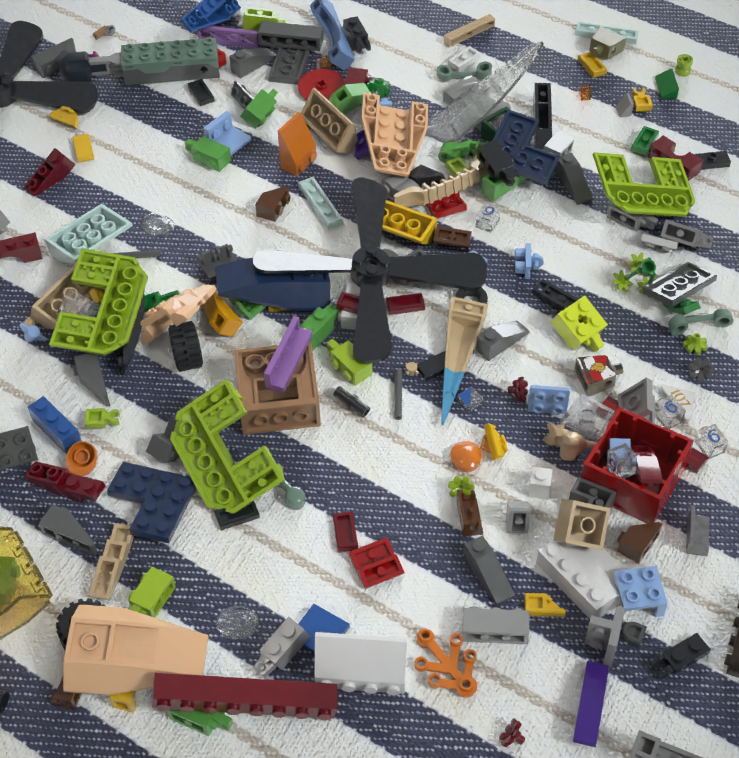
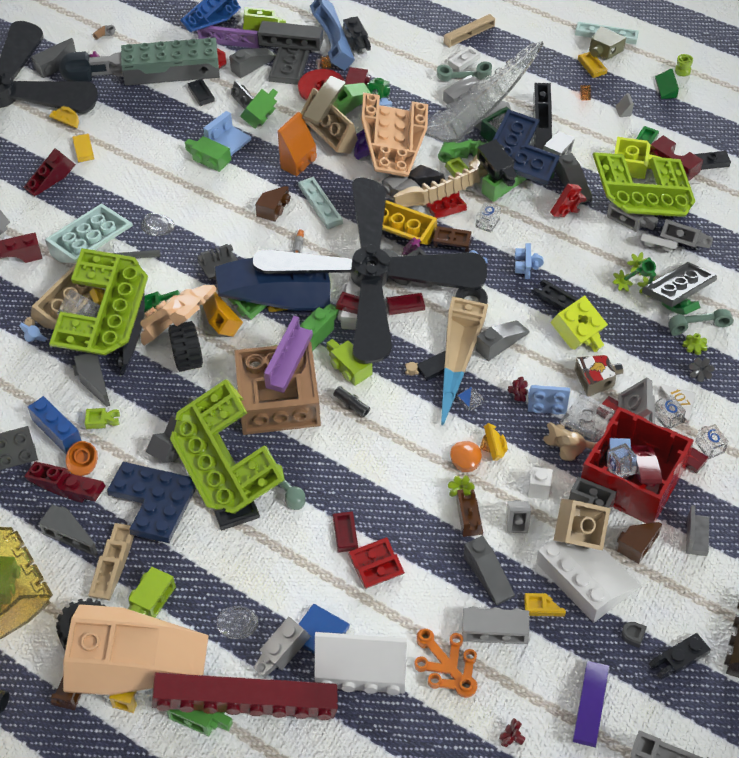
(298, 241): none -> light grey piece
(323, 100): none -> dark tan slope
(398, 394): dark grey piece -> none
(411, 246): none -> magenta axle
(568, 201): none -> red plate
(605, 634): light grey bracket -> none
(635, 154): none -> neon yellow hinge
(641, 101): yellow plate -> none
(641, 589): light blue bracket -> none

